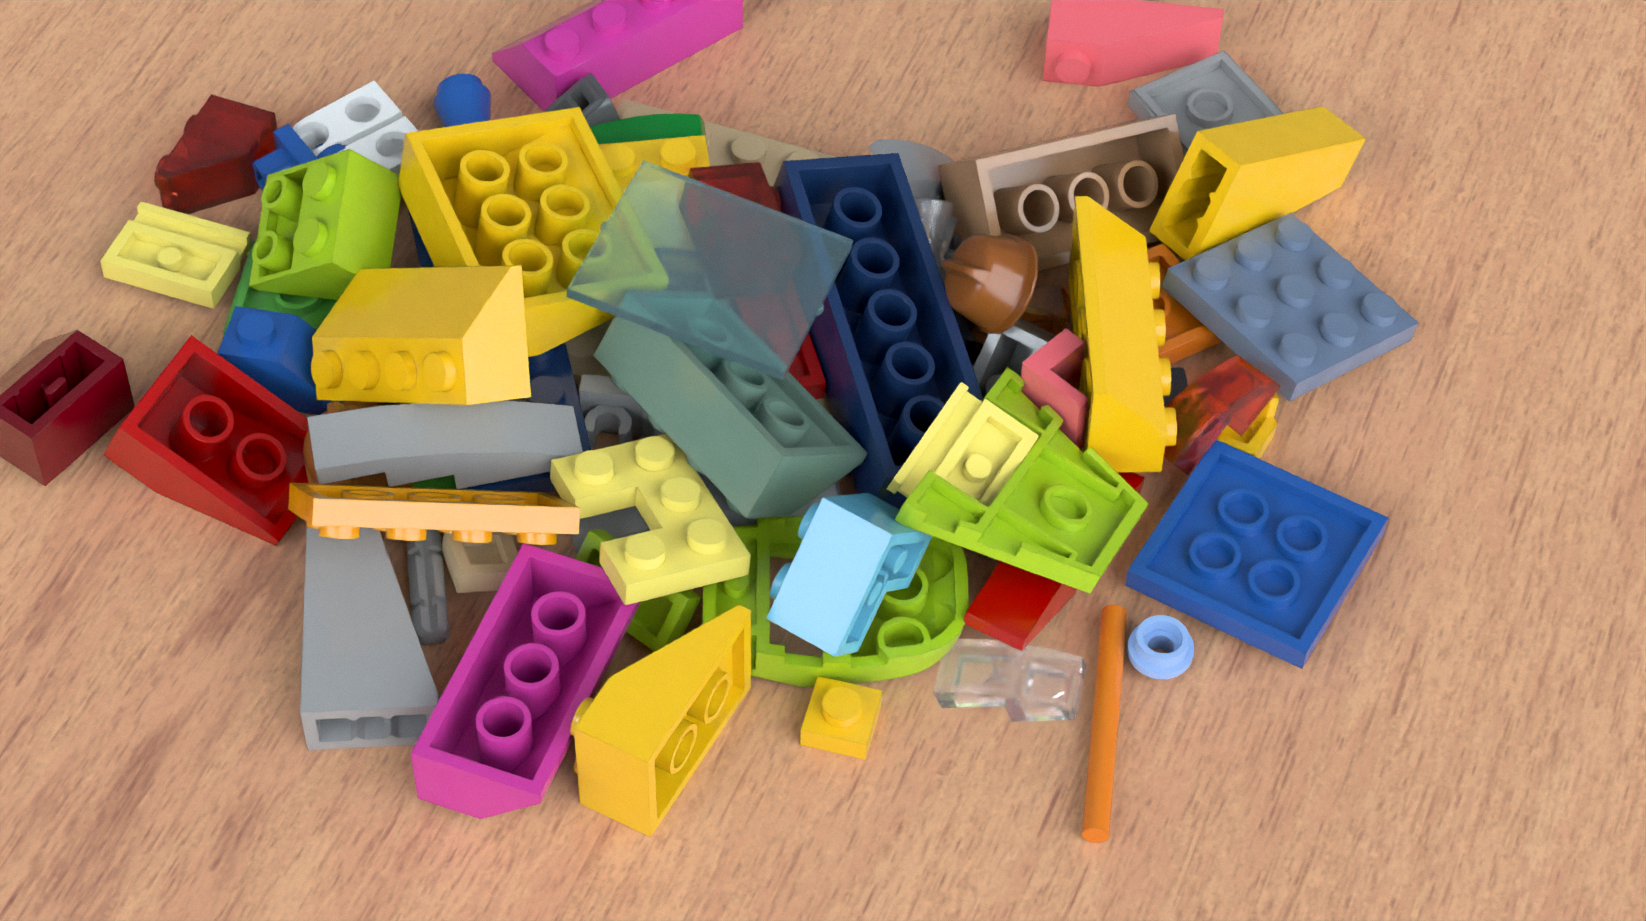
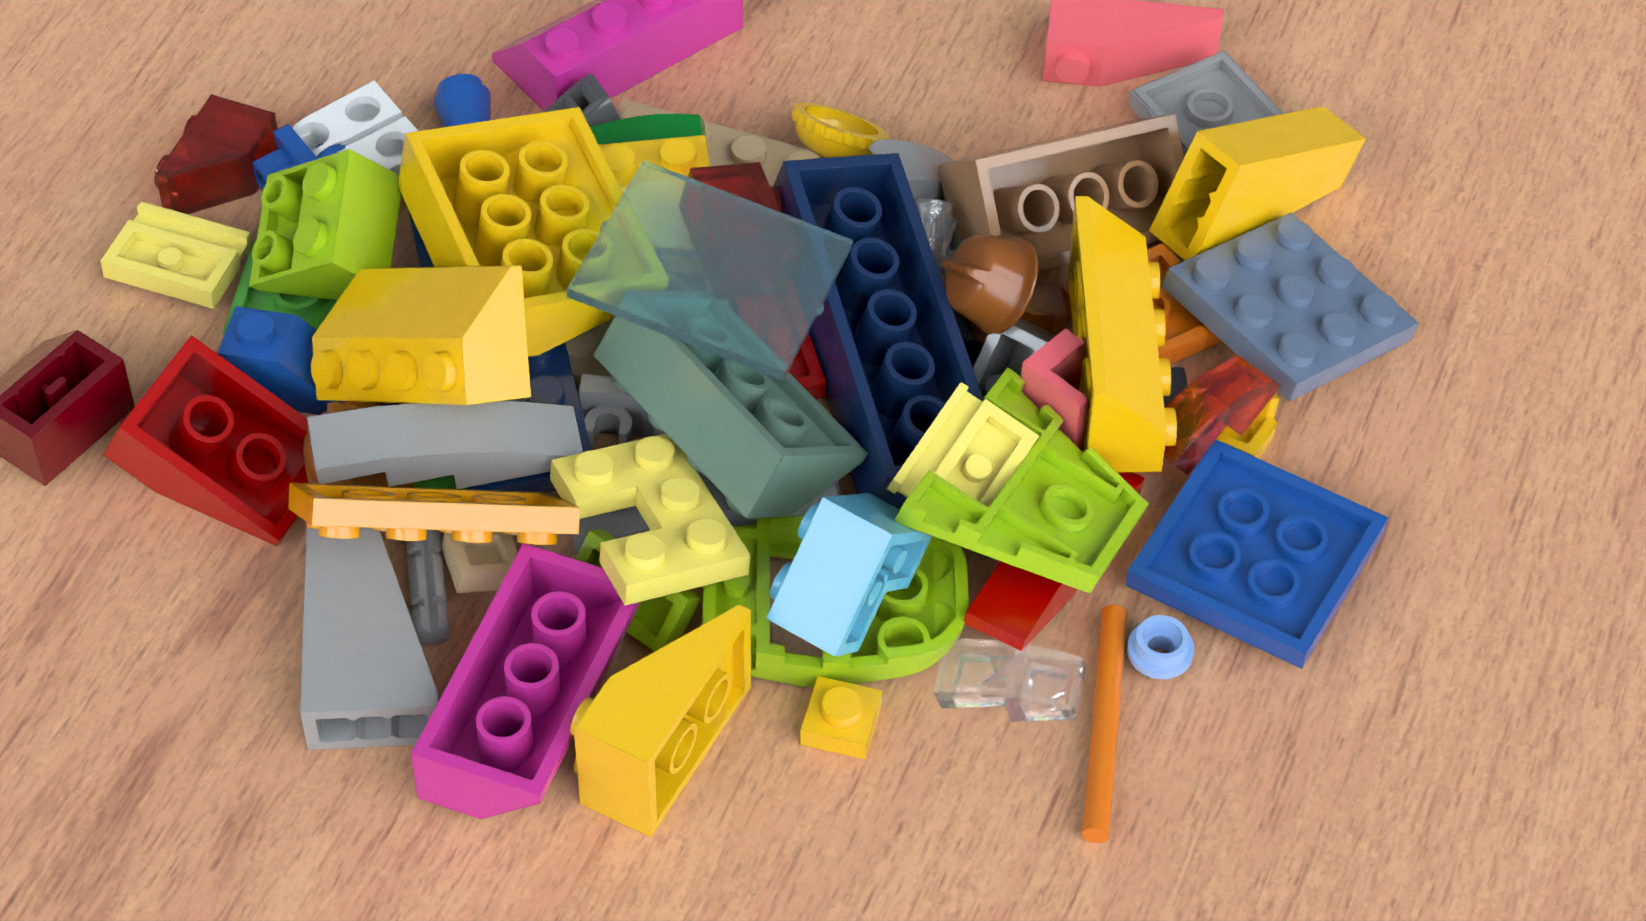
(834, 131): none -> yellow hat

